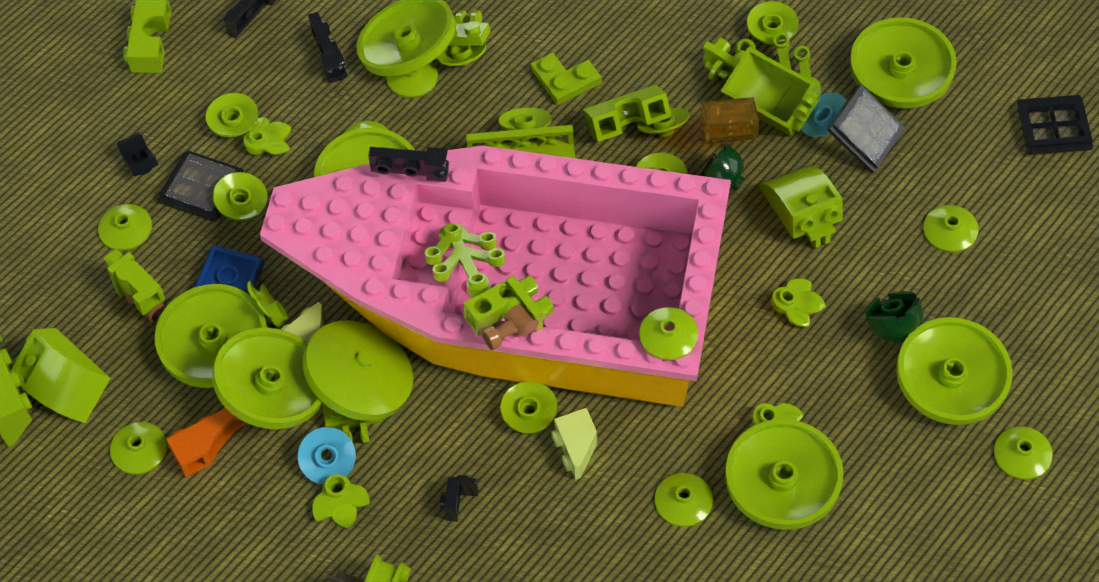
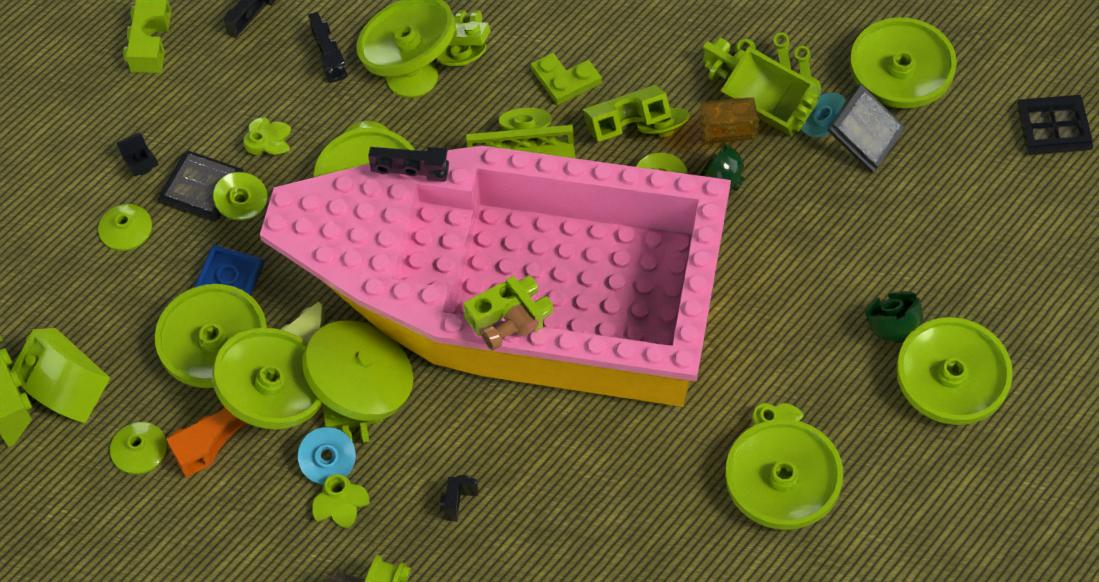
(135, 284): lime hips -> none
(229, 107): lime dish -> none
(272, 310): lime plate -> none
(454, 236): lime plant -> none
(528, 396): lime dish -> none
(577, 439): yellowish green slope -> none
(664, 343): lime dish -> none
(683, 511): lime dish -> none
(772, 15): lime dish -> none
(800, 301): lime plate -> none
(805, 203): lime piece -> none
(950, 237): lime dish -> none
(1020, 463): lime dish -> none

